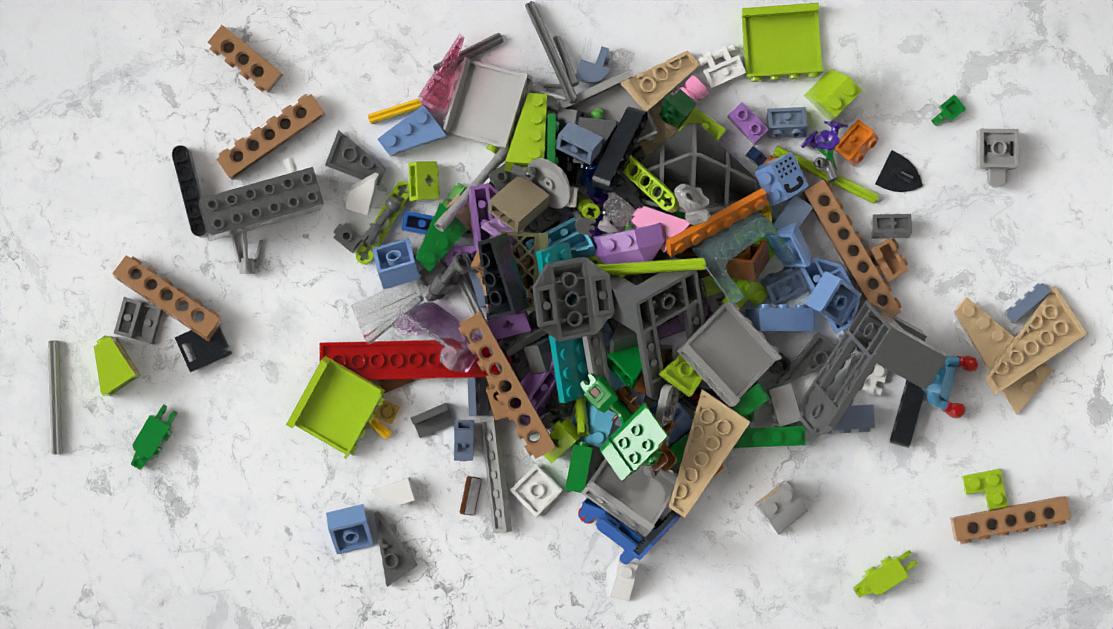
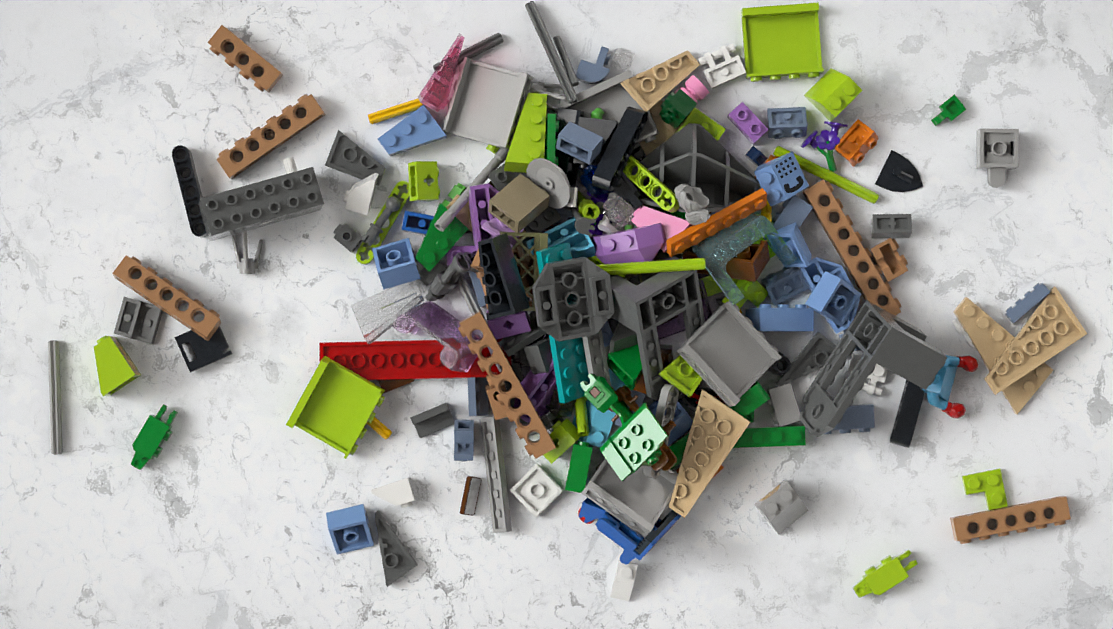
(387, 412): clear yellow tile -> none
(525, 172): dark grey arm -> none
(827, 167): dark grey arm -> none

